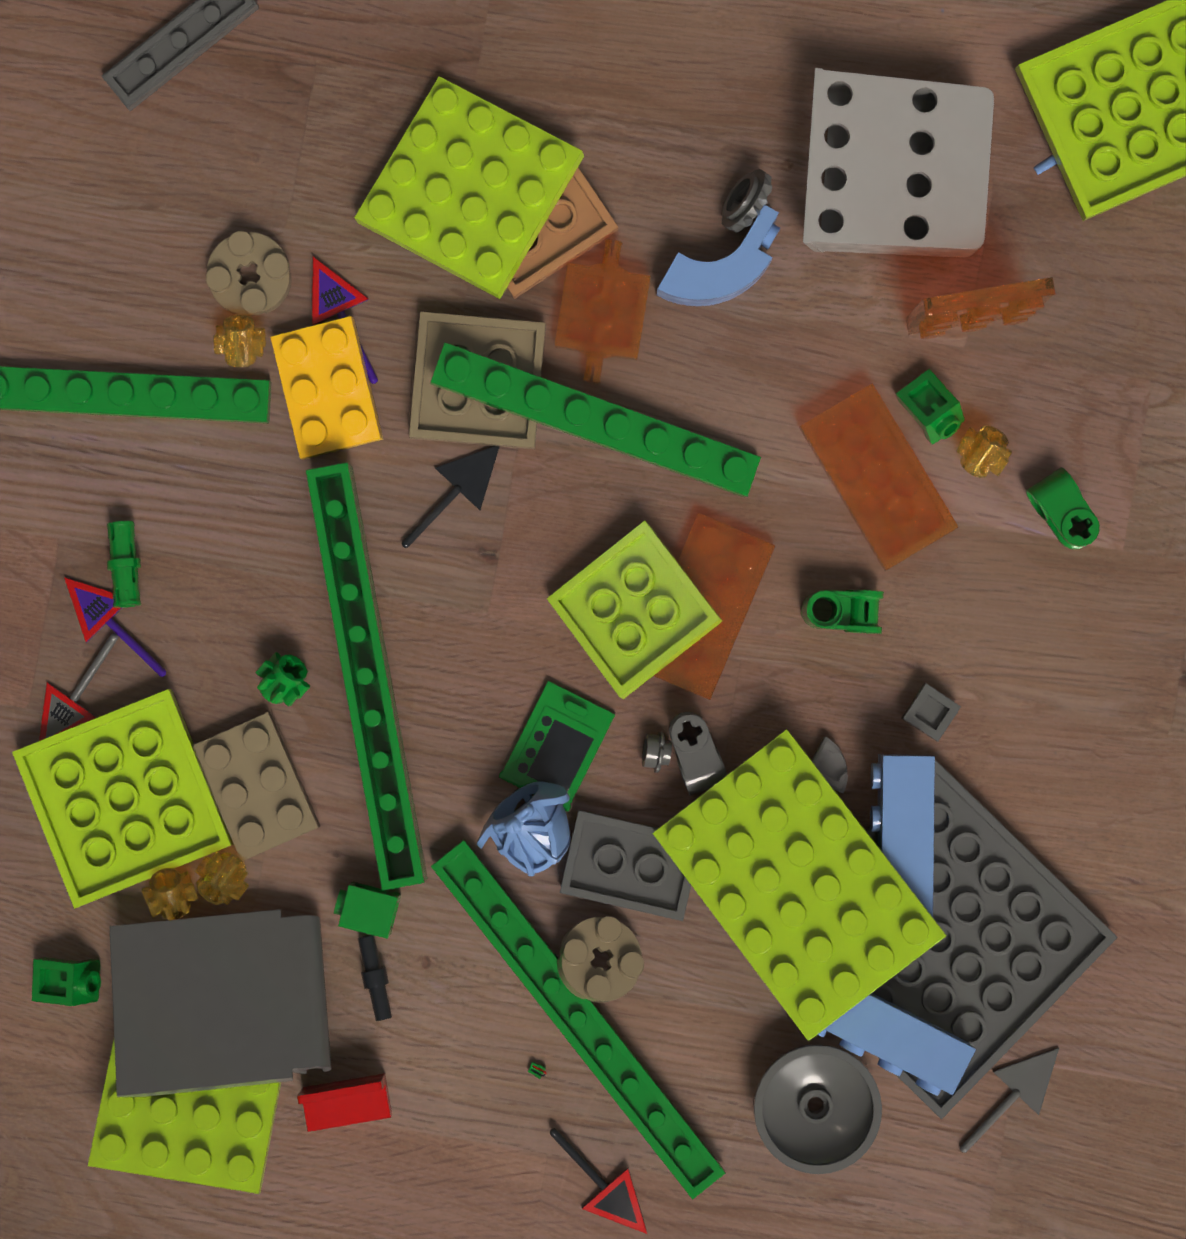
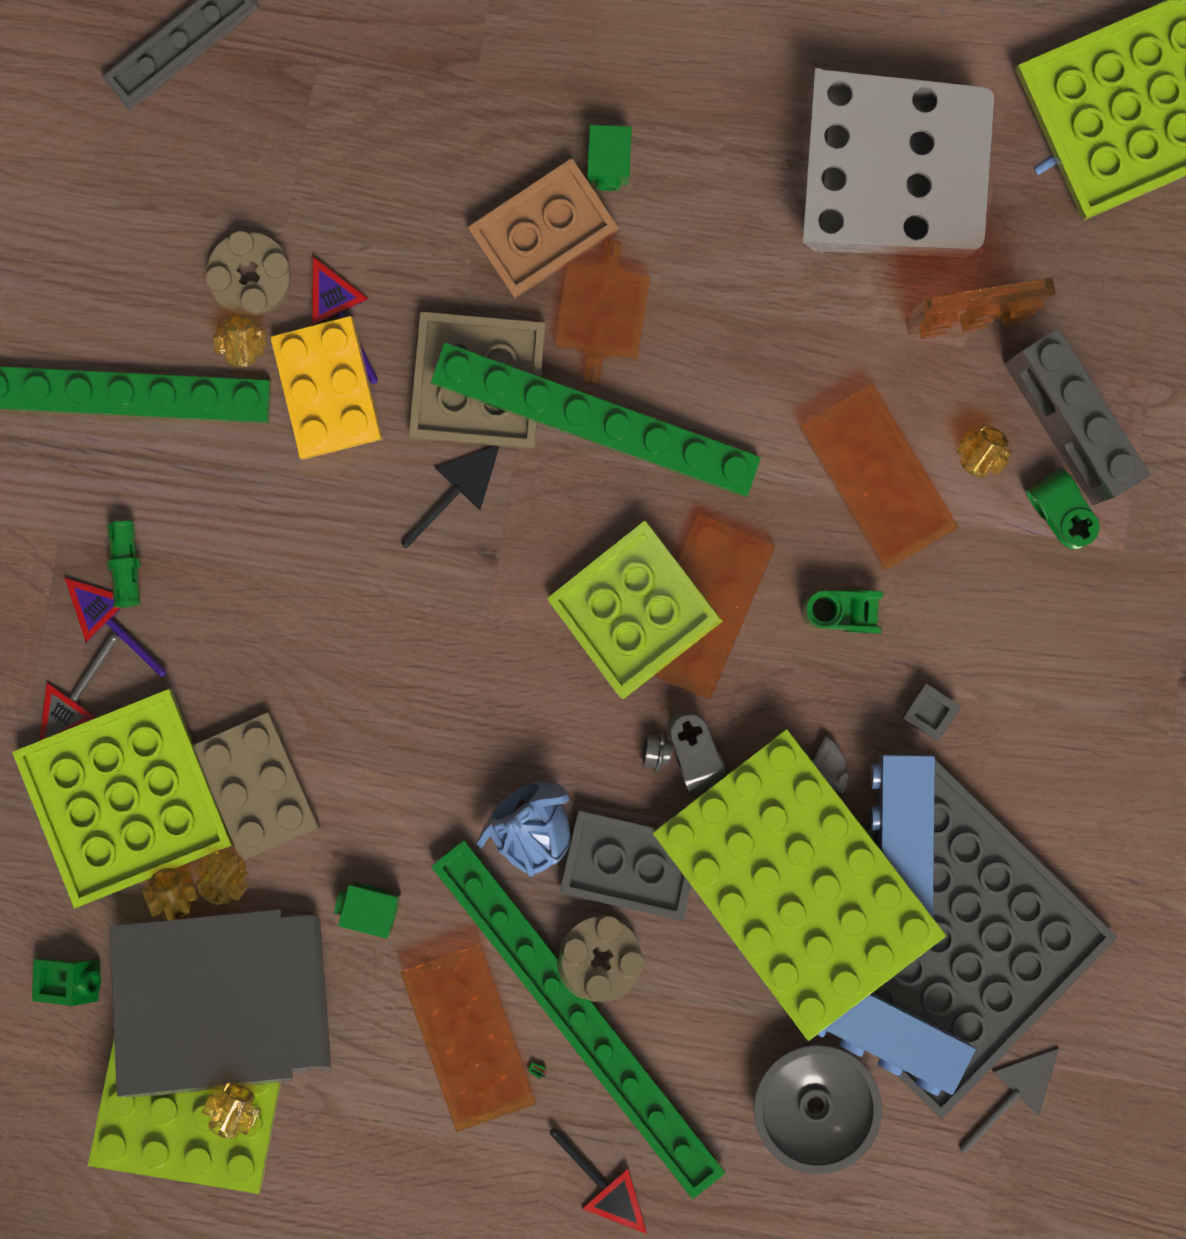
(231, 1110): none -> clear yellow gear
(282, 679): green gear -> none
(345, 1102): red panel -> none
(367, 676): green brick -> none
(374, 977): black bar -> none
(468, 1037): none -> clear orange plate
(469, 187): lime plate -> none
(558, 741): green container -> none
(609, 157): none -> green brick
(714, 282): medium blue arch -> none
(746, 200): dark grey gear -> none
(932, 406): green bracket -> none
(1077, 418): none -> dark grey window

